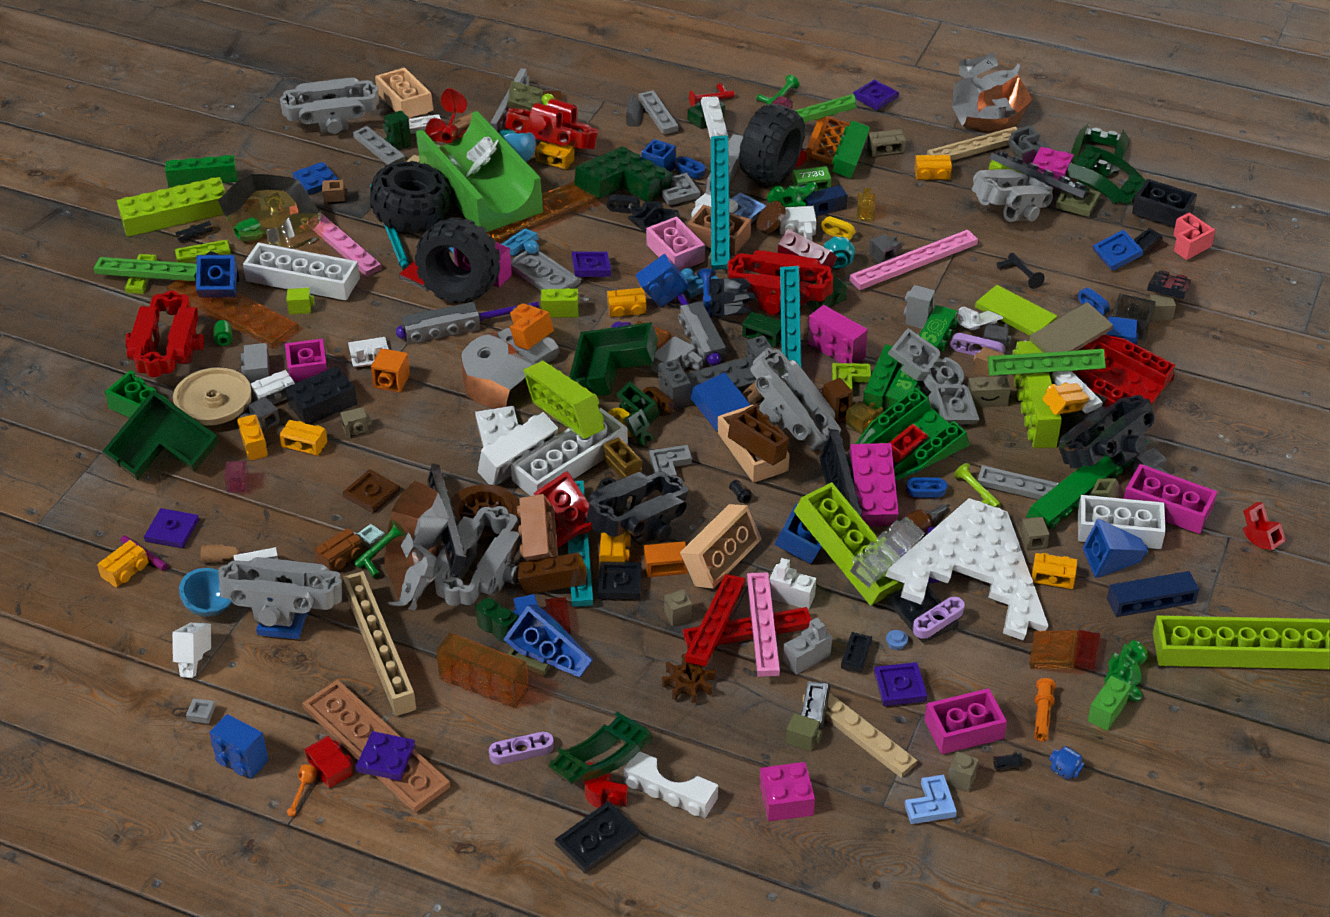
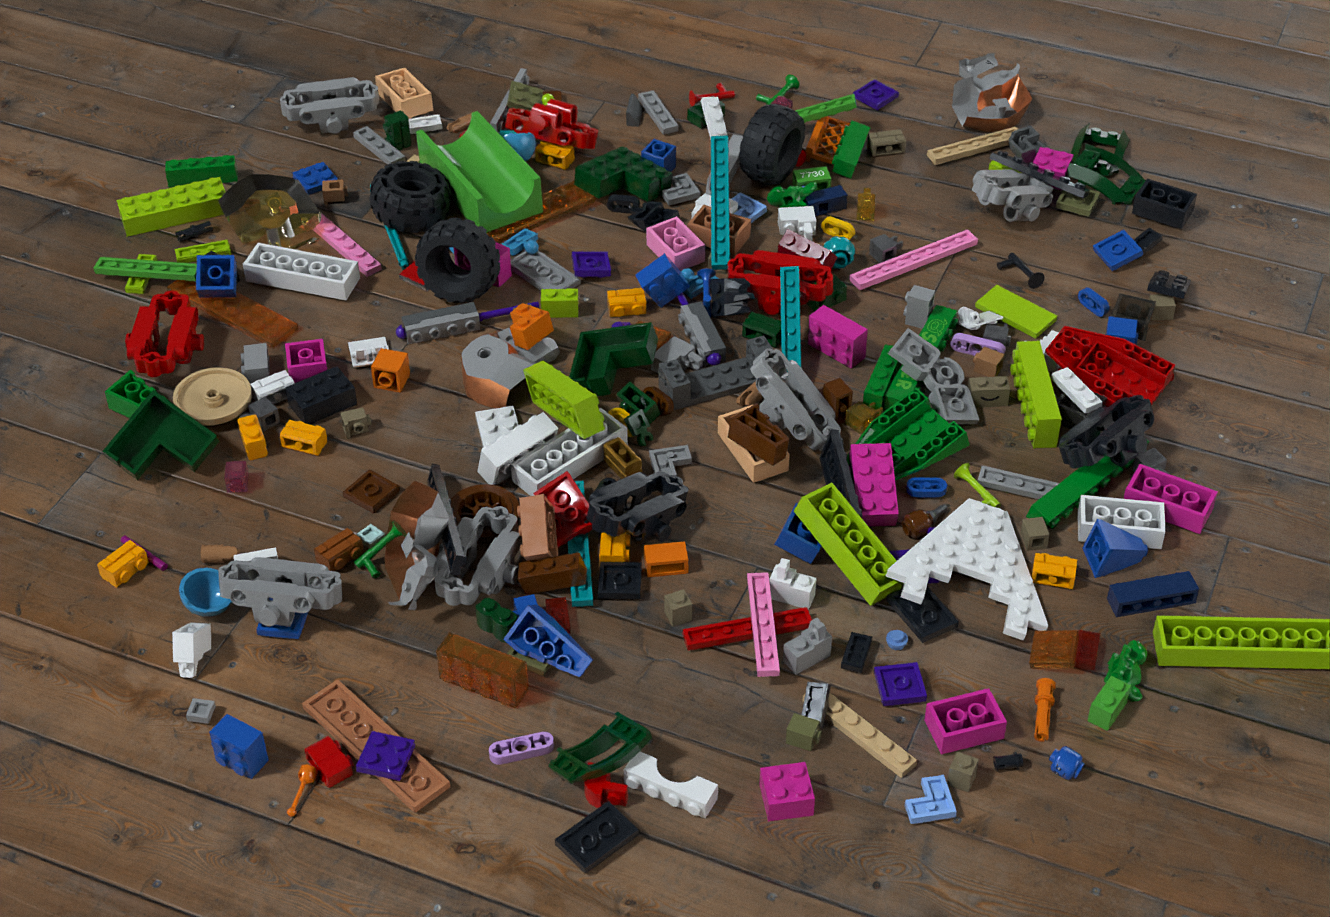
(171, 528): dark purple plate -> none
(222, 333): green brick -> none
(248, 225): green brick -> none
(299, 300): lime brick -> none
(379, 644): tan brick -> none
(436, 128): red plant -> none
(480, 154): white hinge -> none
(688, 679): reddish brown gear -> none
(691, 167): blue plate -> none
(715, 620): red plate -> none
(717, 398): blue brick -> none
(721, 546): light nougat brick -> none
(743, 494): black pin -> none
(770, 216): reddish brown tile -> none
(851, 372): lime plate -> none
(884, 553): clear brick -> none
(907, 442): red brick -> none
(932, 167): light orange brick -> none
(935, 625): lavender beam -> none
(1046, 362): bright green plate -> none
(1065, 398): light orange brick -> none
(1072, 330): dark tan tile -> none
(1108, 488): olive brick -> none
(1192, 236): coral brick -> none
(1259, 530): red brick -> none

